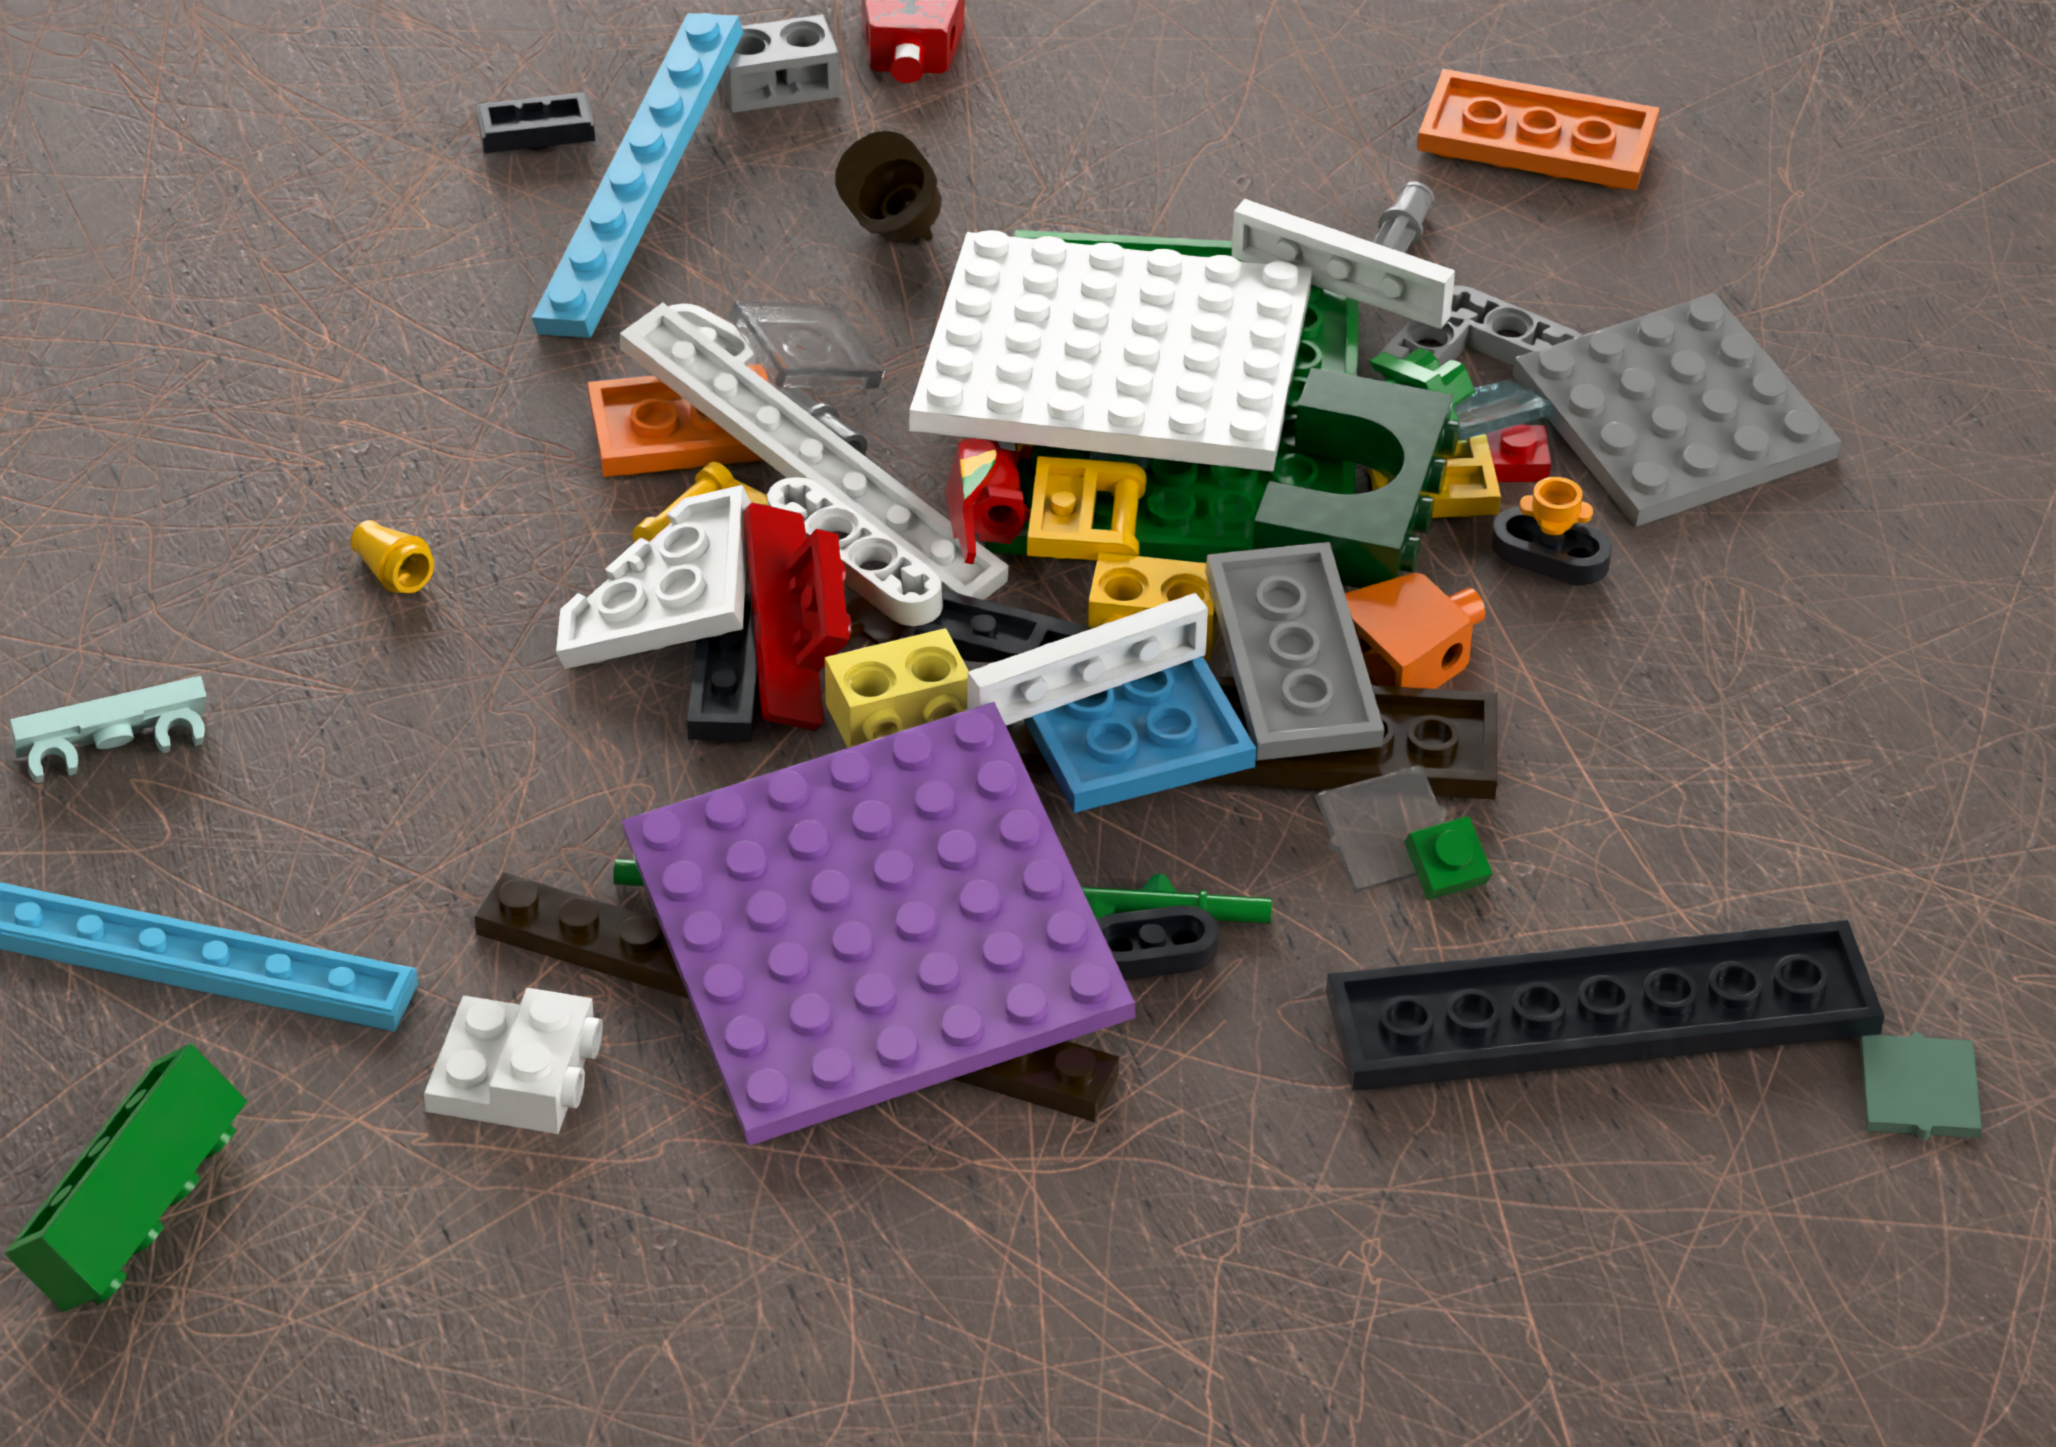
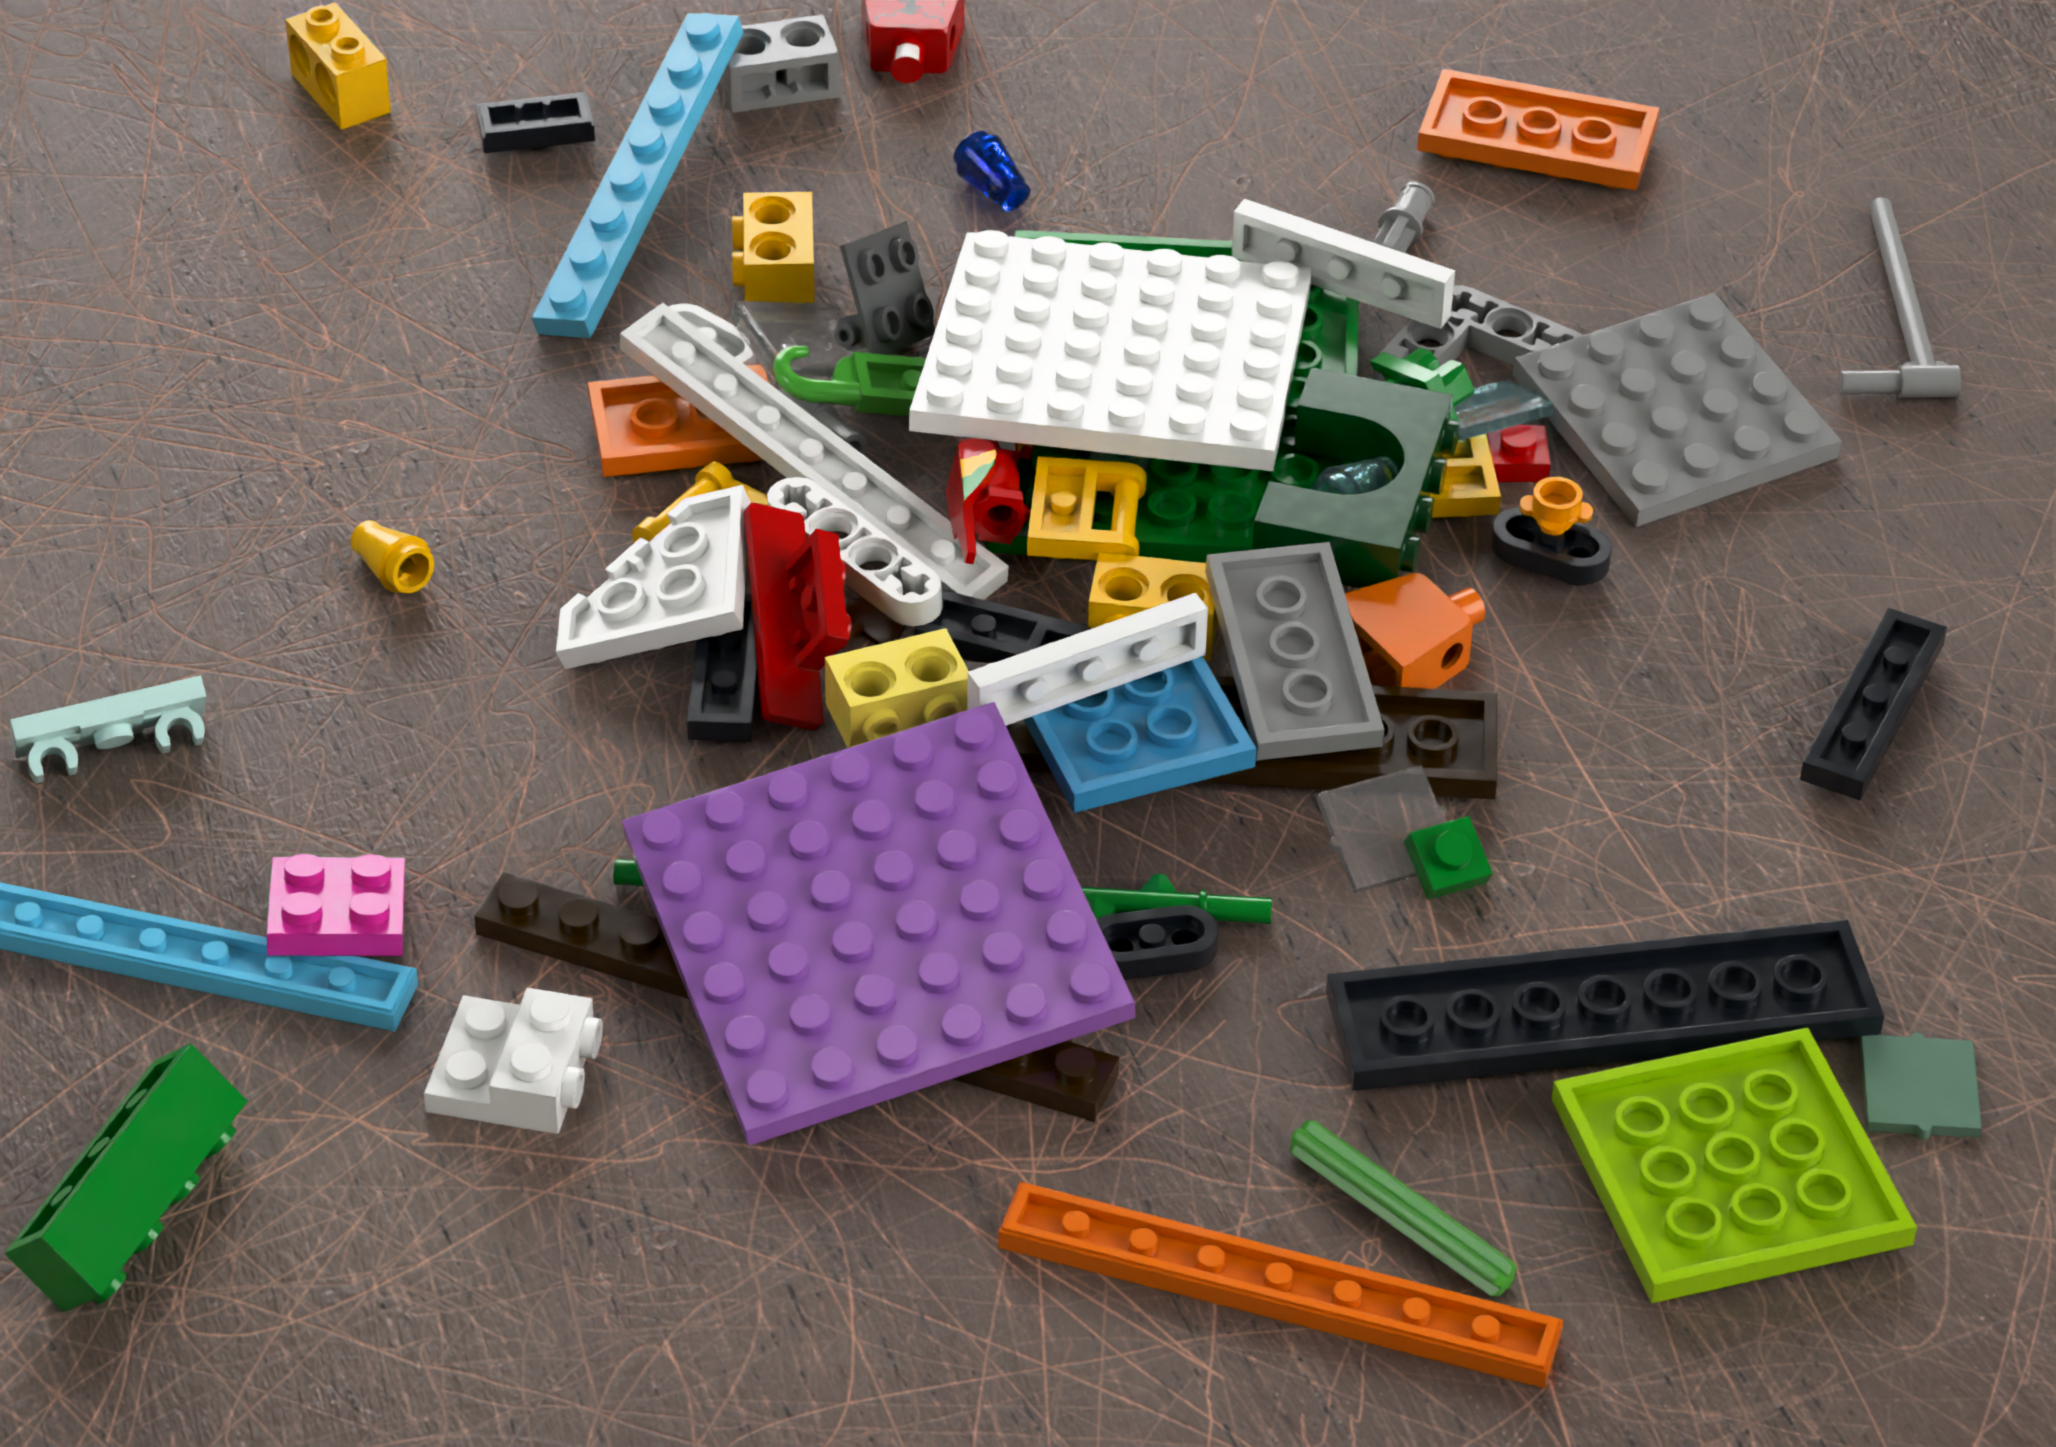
(336, 906): none -> plate
(338, 65): none -> yellow brick
(776, 247): none -> yellow brick
(862, 380): none -> bright green plate
(886, 293): none -> dark grey hinge
(889, 186): dark brown piece -> none
(990, 169): none -> clear blue cone
(1281, 1284): none -> orange tile
(1357, 476): none -> clear light blue cone
(1403, 1208): none -> bright green axle
(1732, 1165): none -> lime plate
(1873, 704): none -> black plate
(1922, 374): none -> light grey bar

